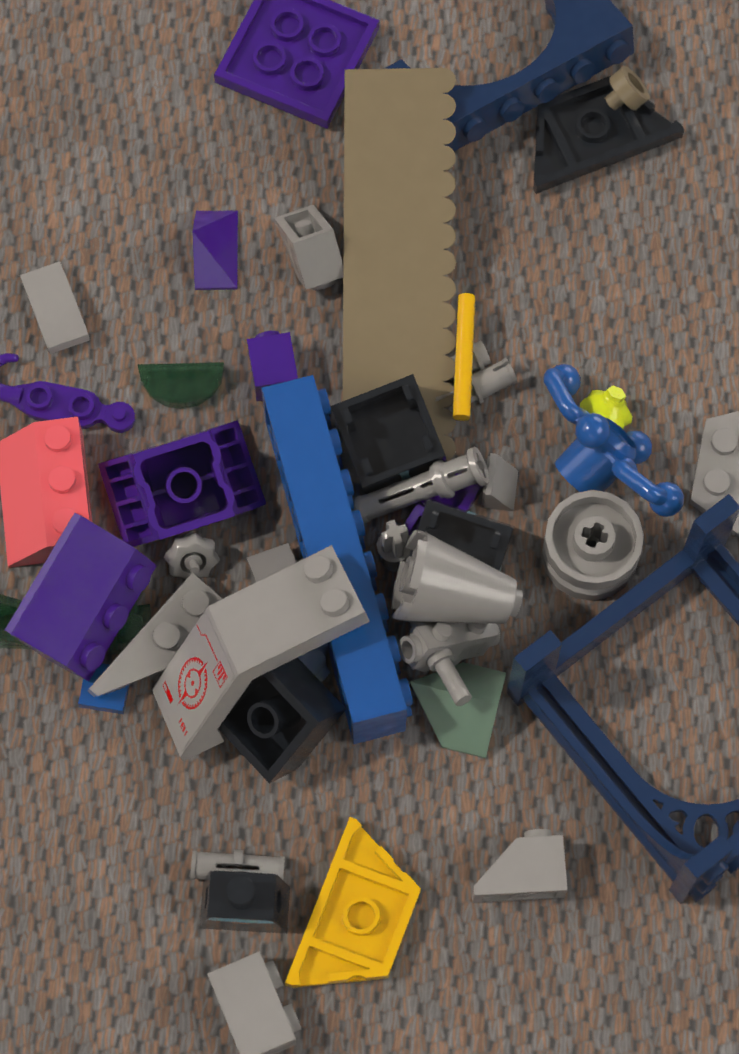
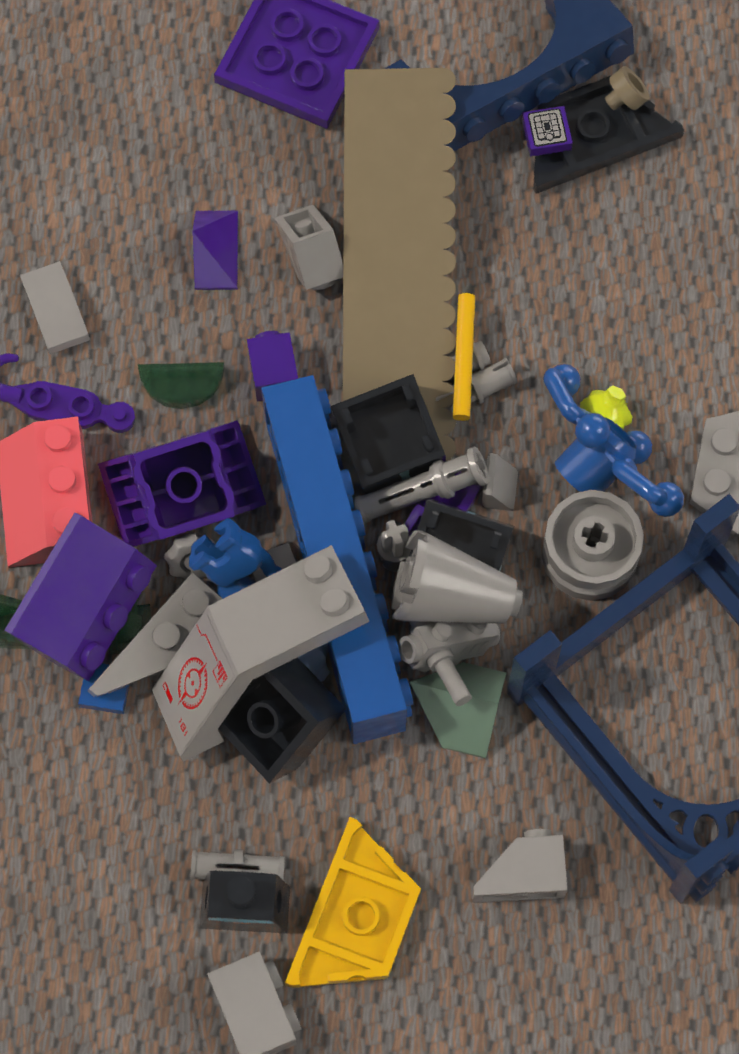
(231, 558): none -> blue animal
(547, 131): none -> tile

